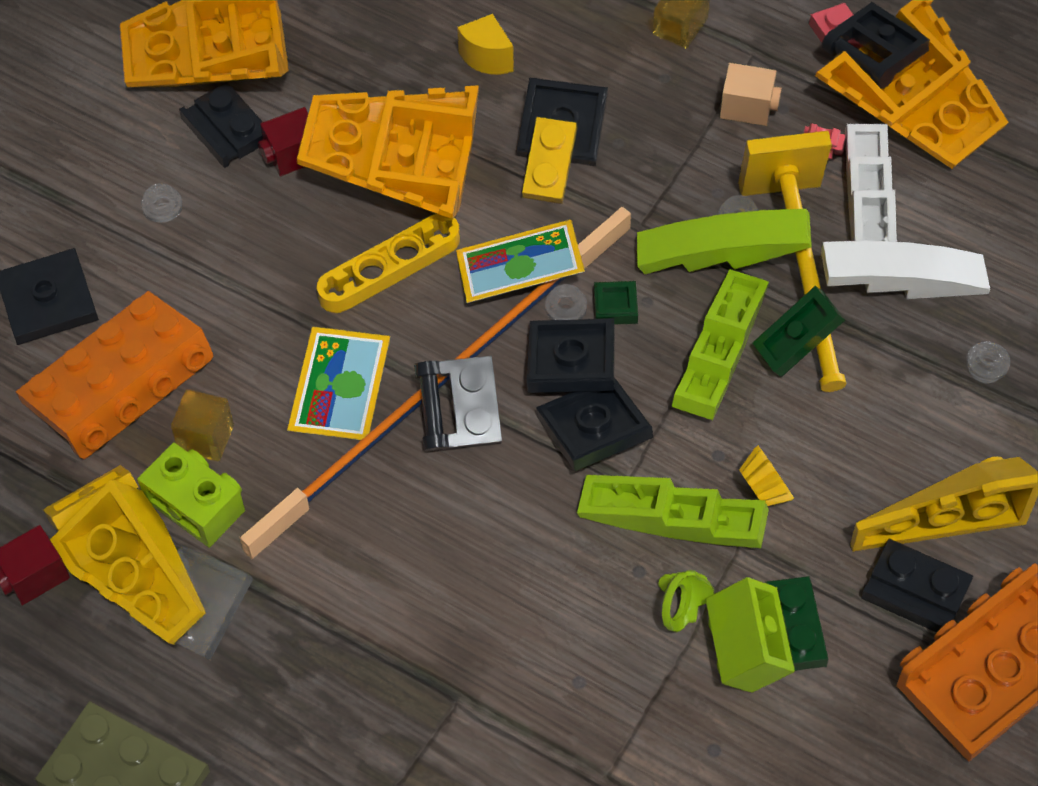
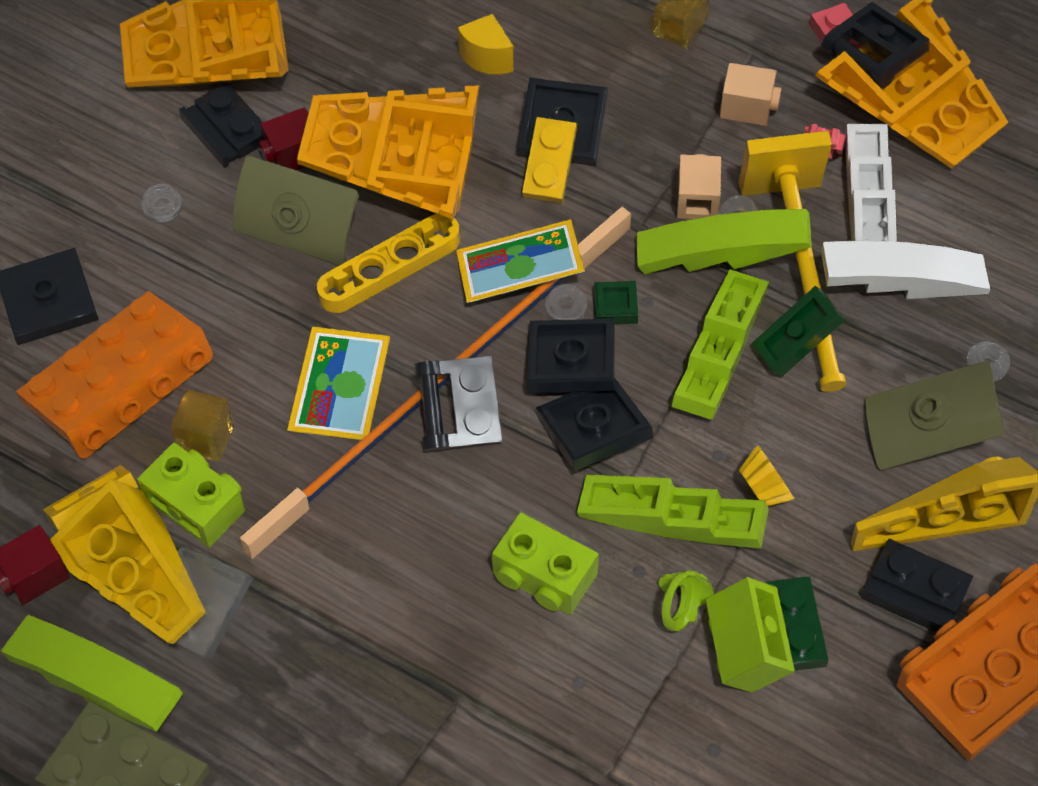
(92, 672): none -> lime slope
(294, 210): none -> olive shield
(544, 564): none -> lime brick
(699, 186): none -> light nougat brick
(934, 415): none -> olive shield

